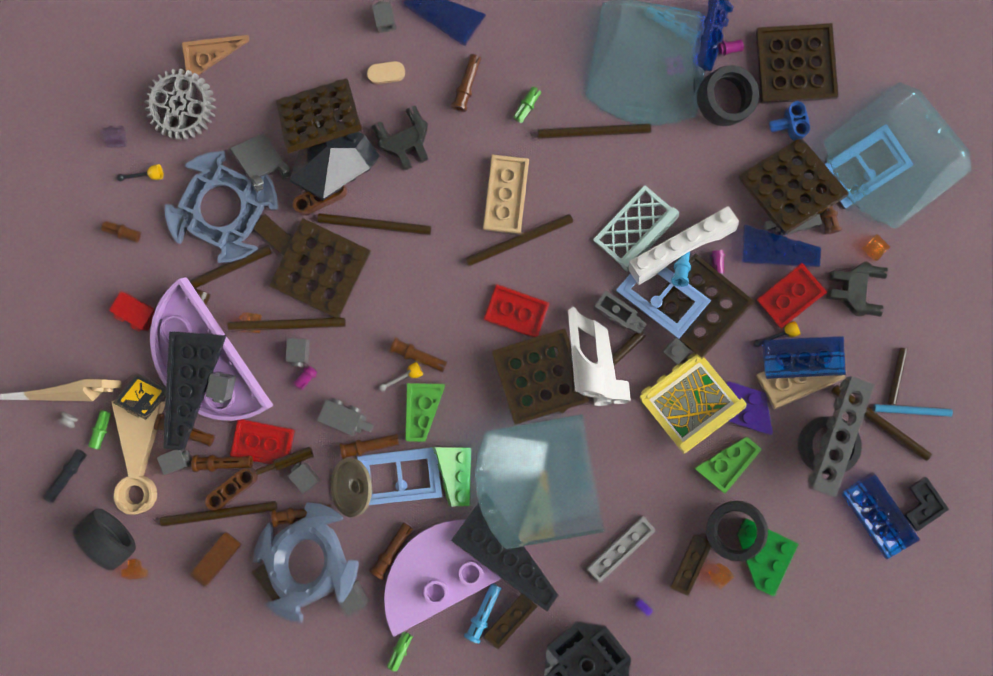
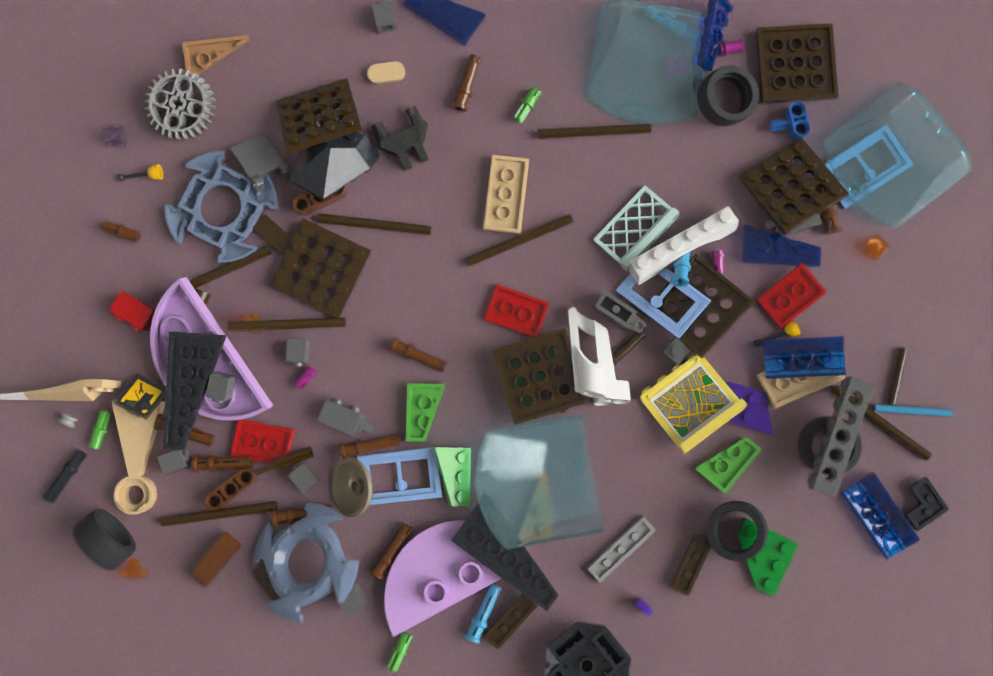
(413, 371): hinge -> none
(723, 577): clear orange tile -> none
(855, 288): pearl dark grey connector -> none

